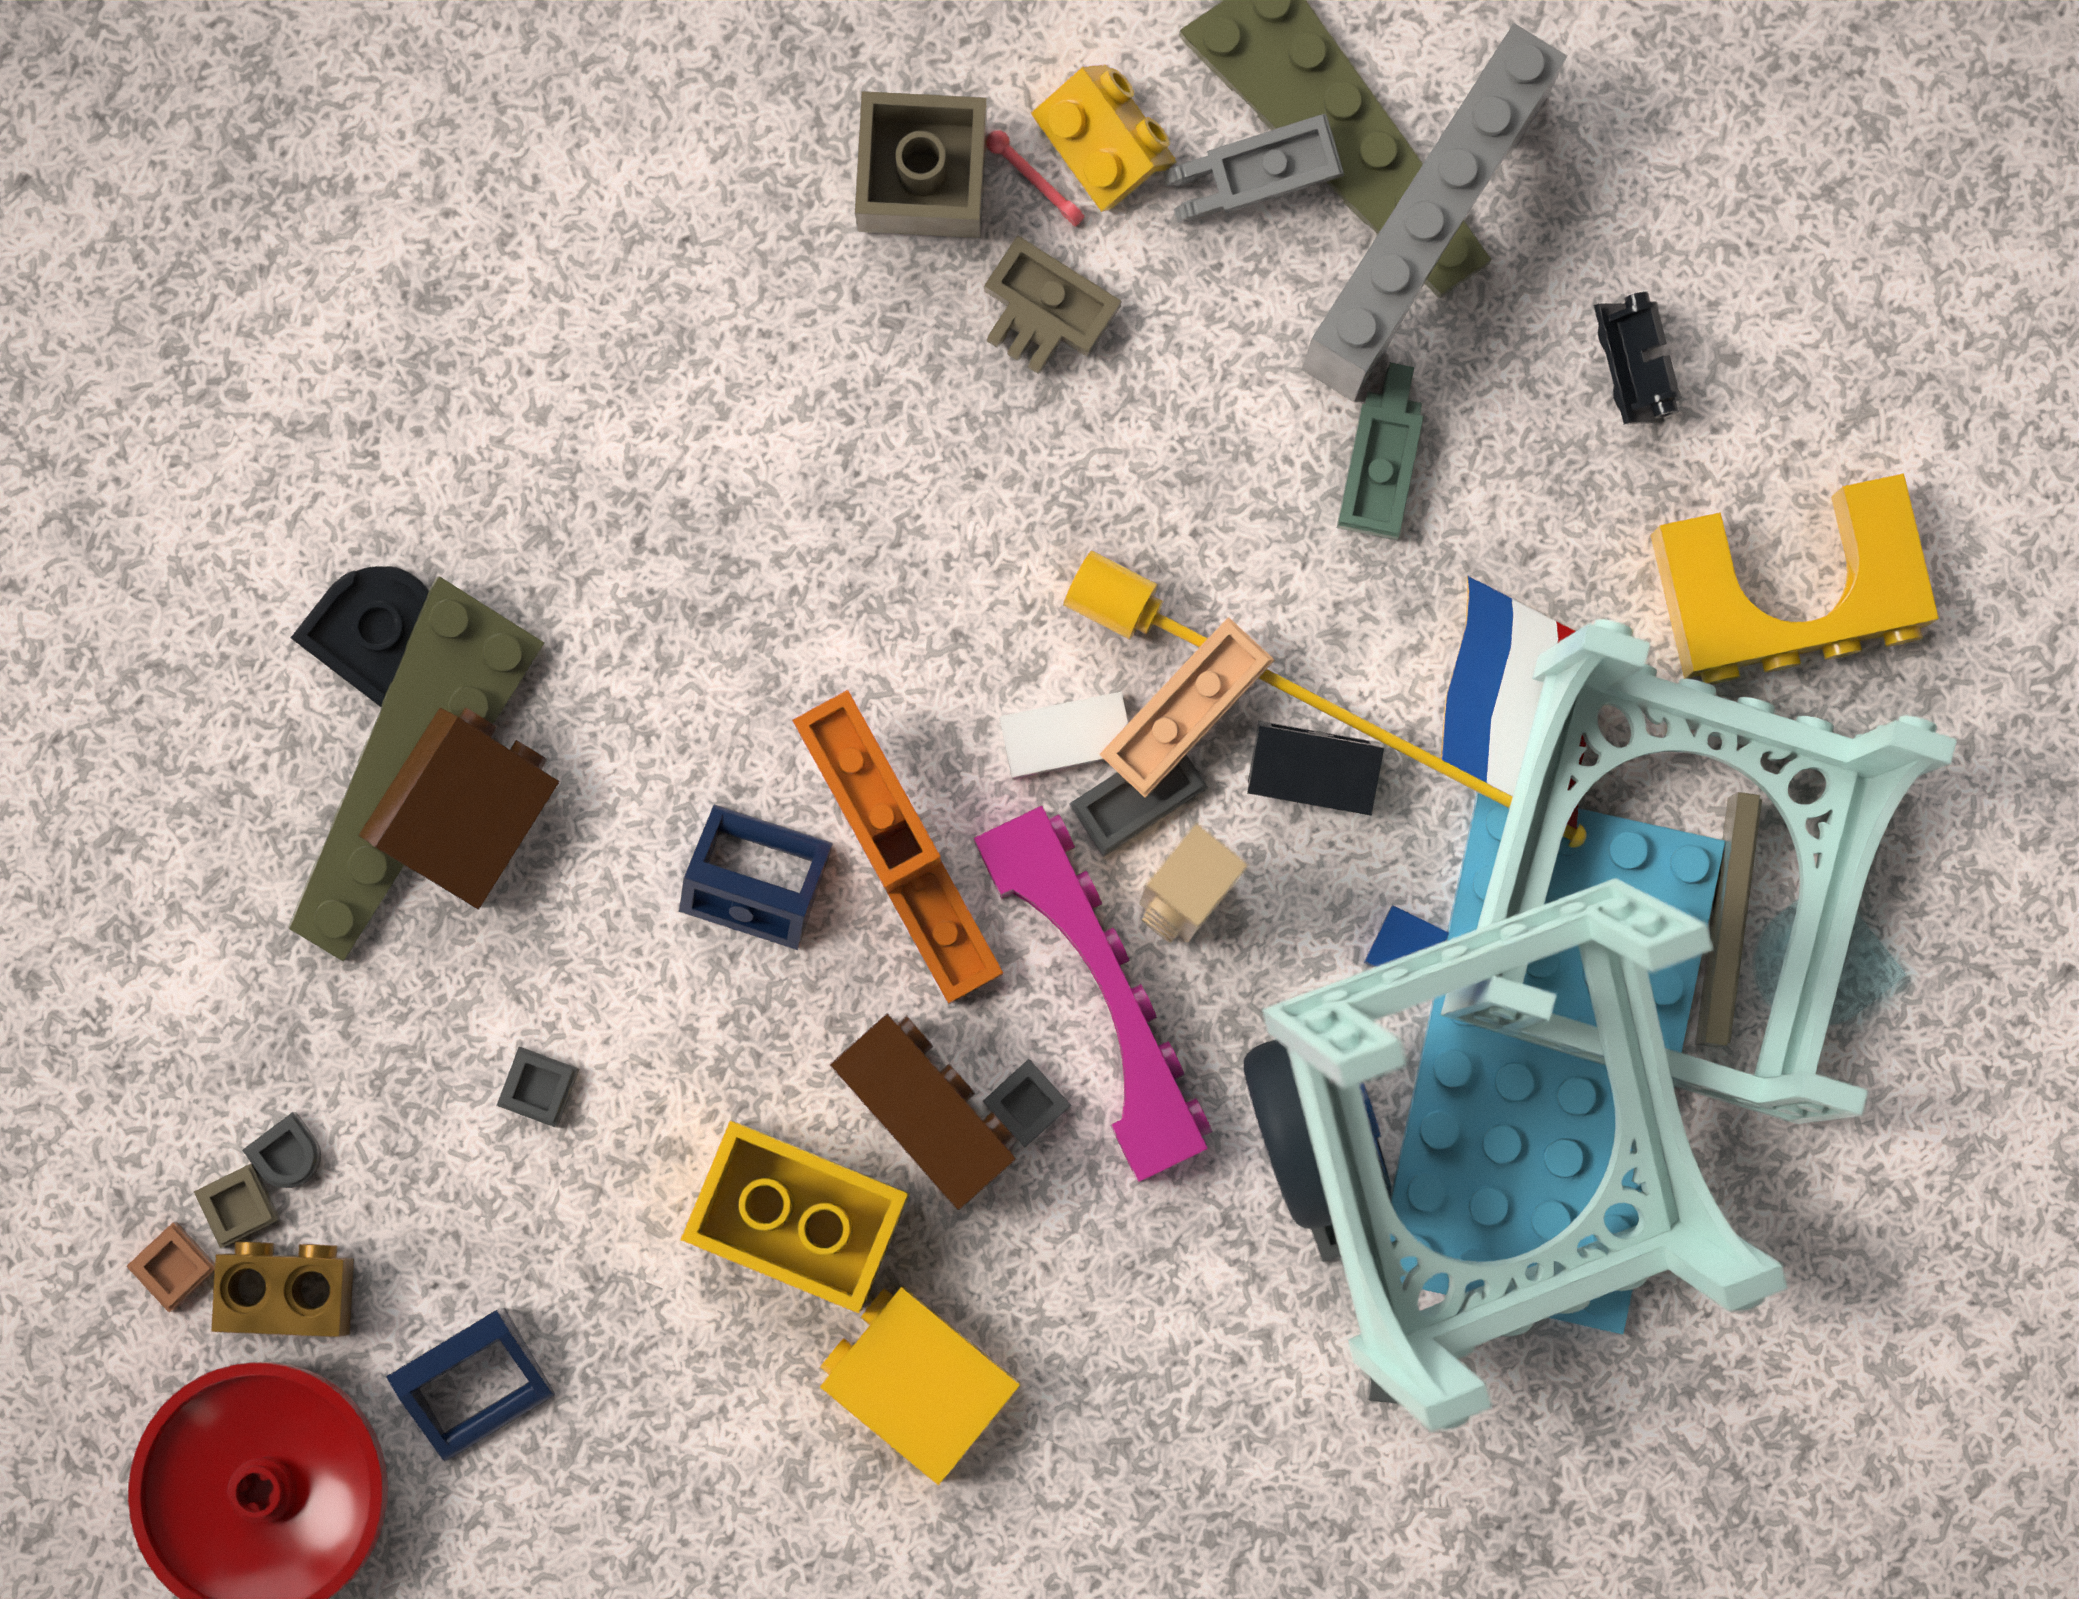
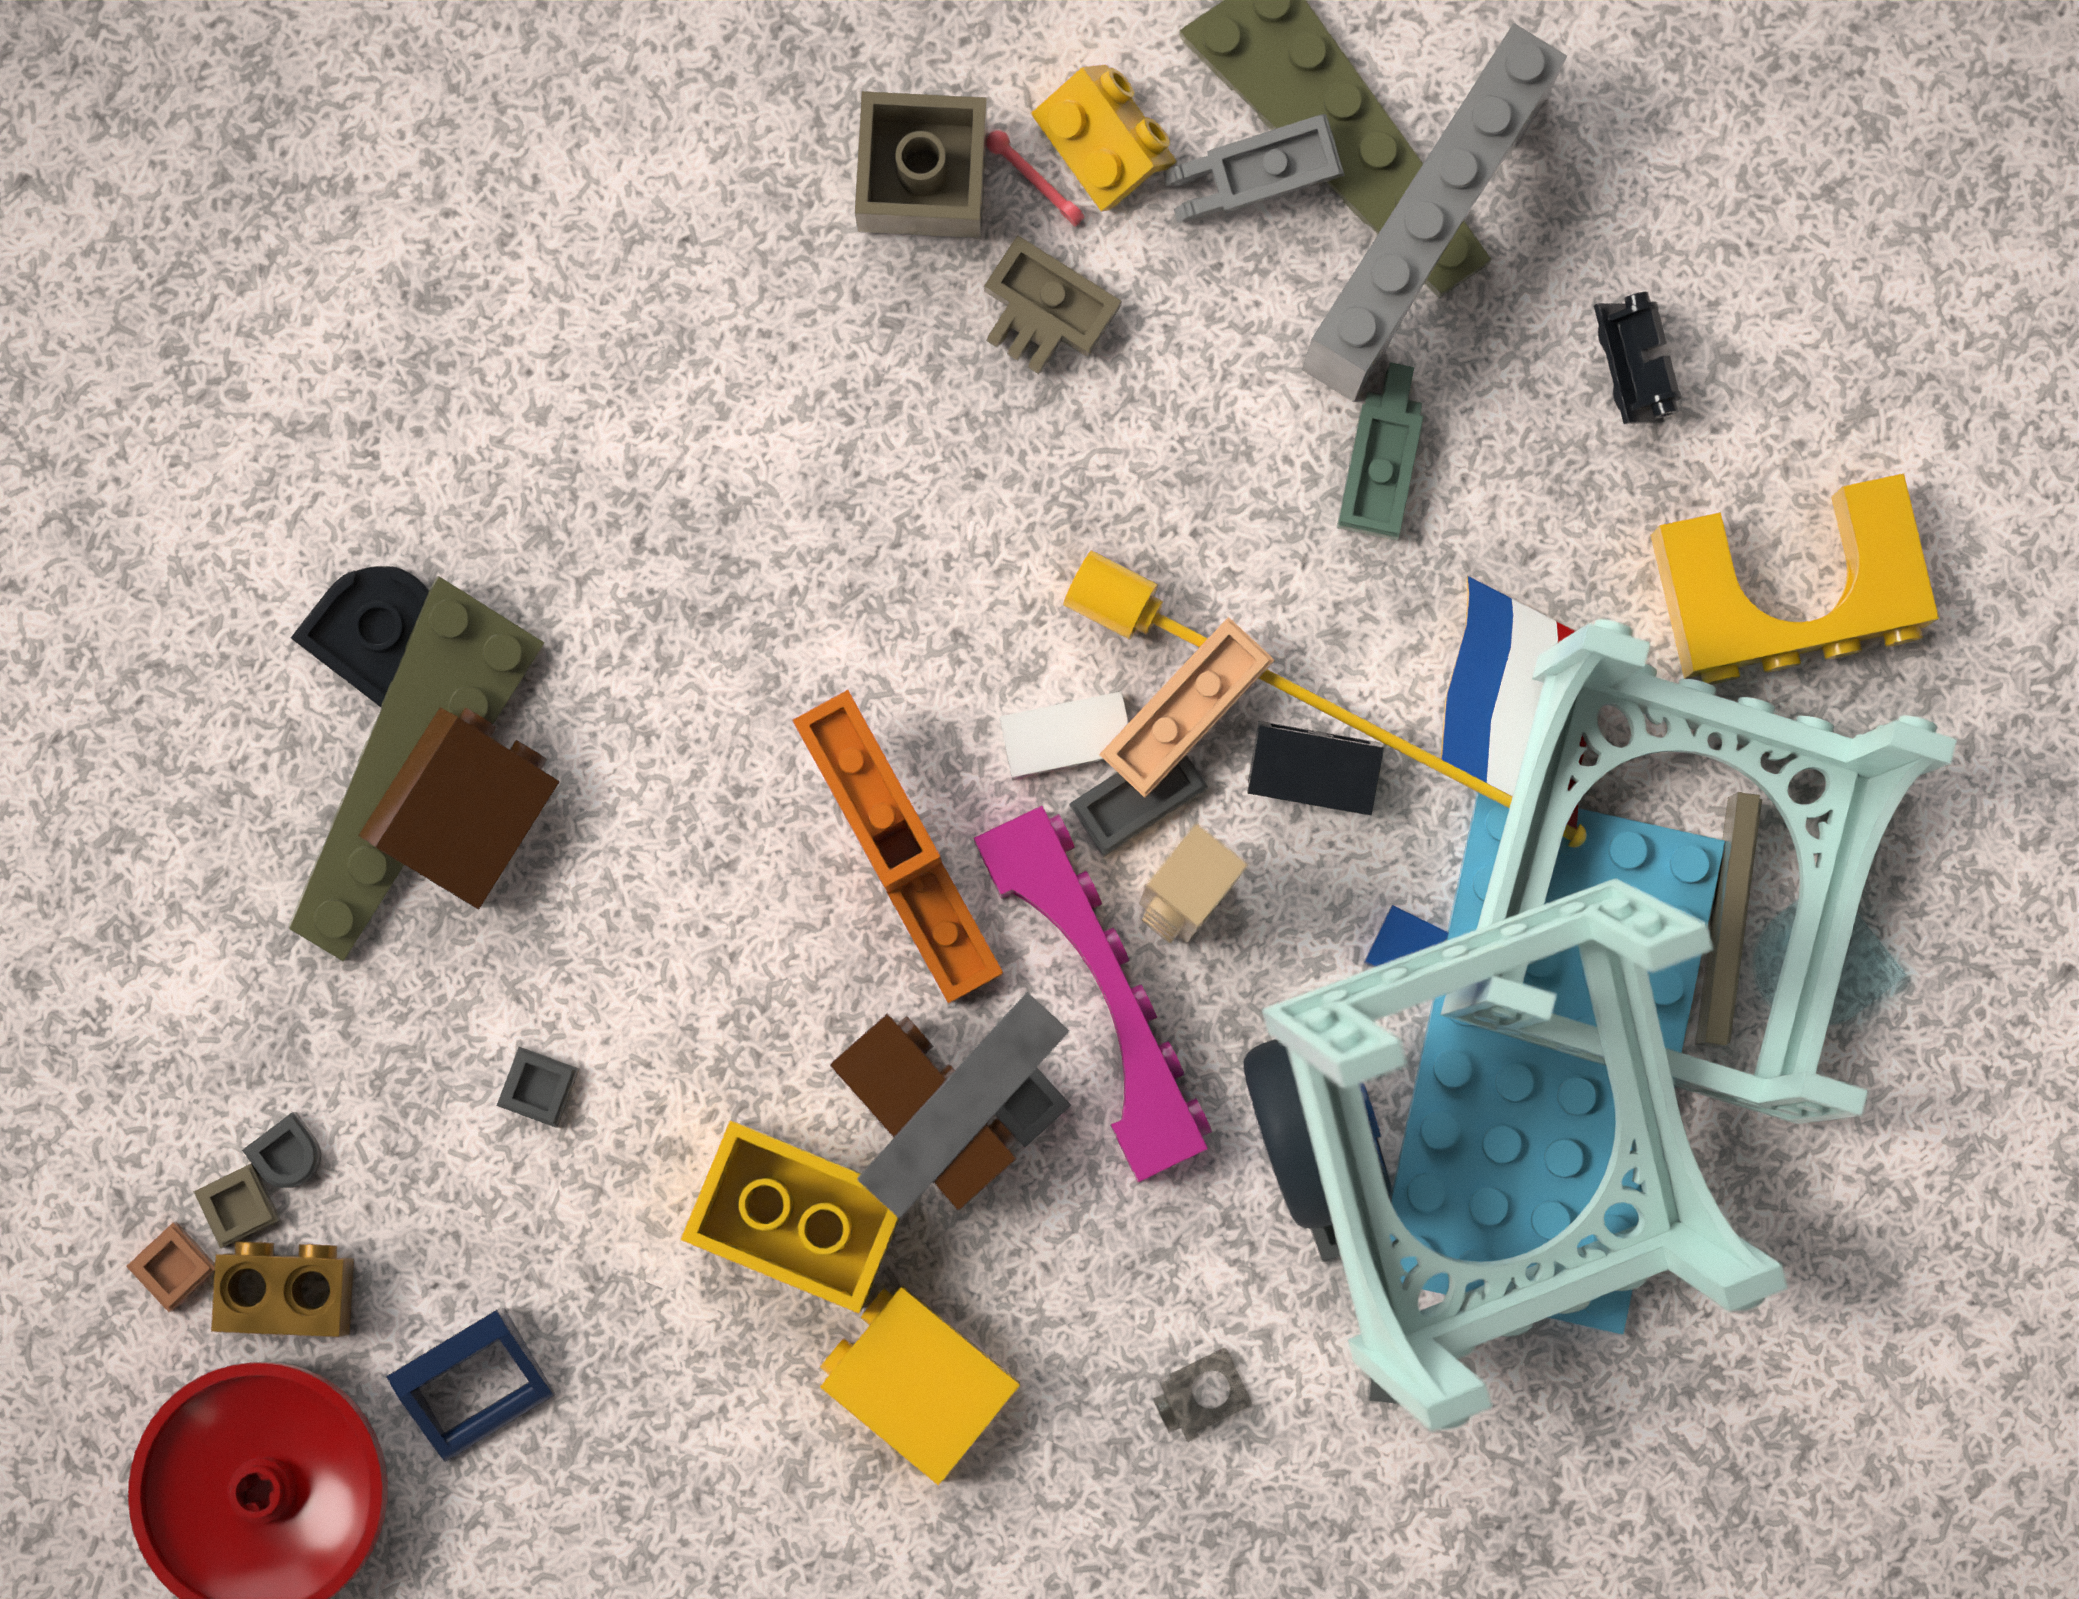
(747, 902): dark blue tile -> none
(963, 1105): none -> flat silver sticker
(1177, 1402): none -> clear smoke bracket

